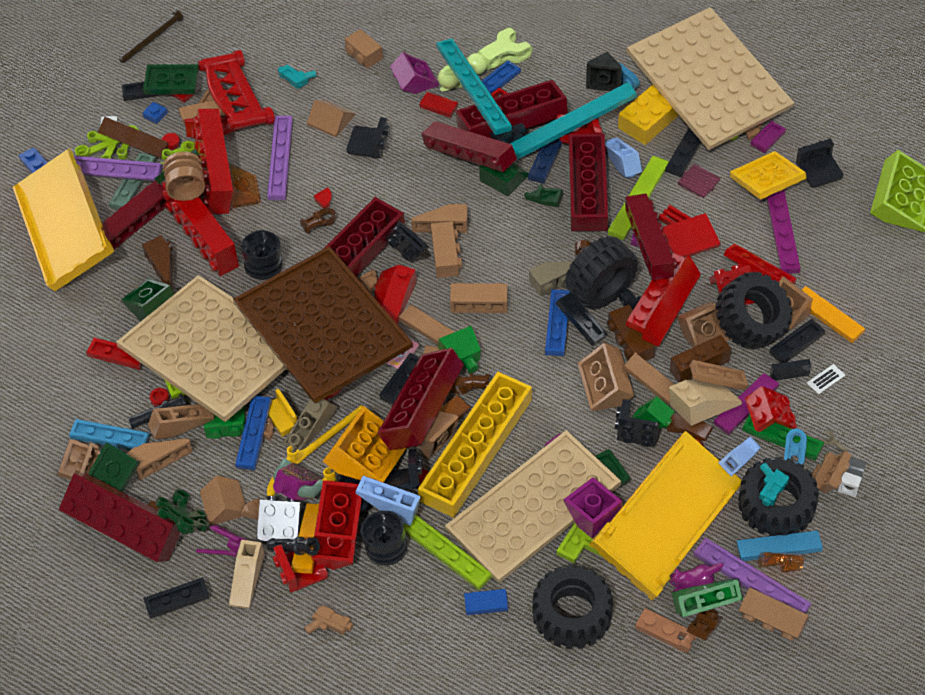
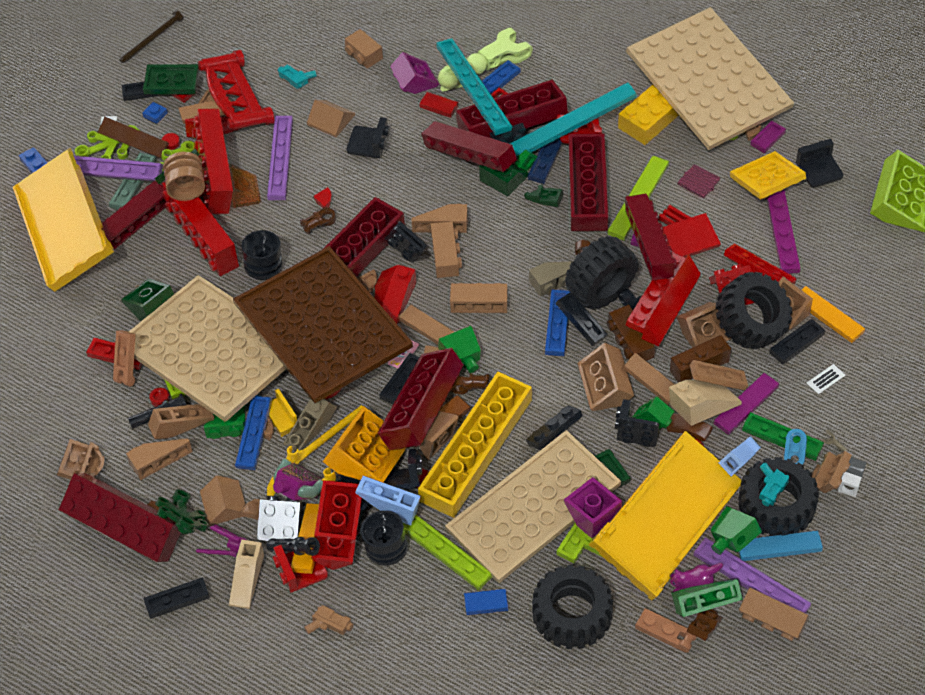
(102, 433): dark azure tile -> none
(114, 467): dark green plate -> none
(124, 358): none -> nougat plate
(160, 257): reddish brown slope -> none
(526, 160): none -> green plate
(554, 427): none -> black plate
(603, 73): pearl dark grey slope -> none
(623, 157): light blue slope -> none
(629, 76): dark azure plate -> none
(684, 154): black plate -> none
(734, 530): none -> green torso
(769, 407): red bracket -> none
(787, 561): clear orange slope -> none
(790, 369): black tile -> none

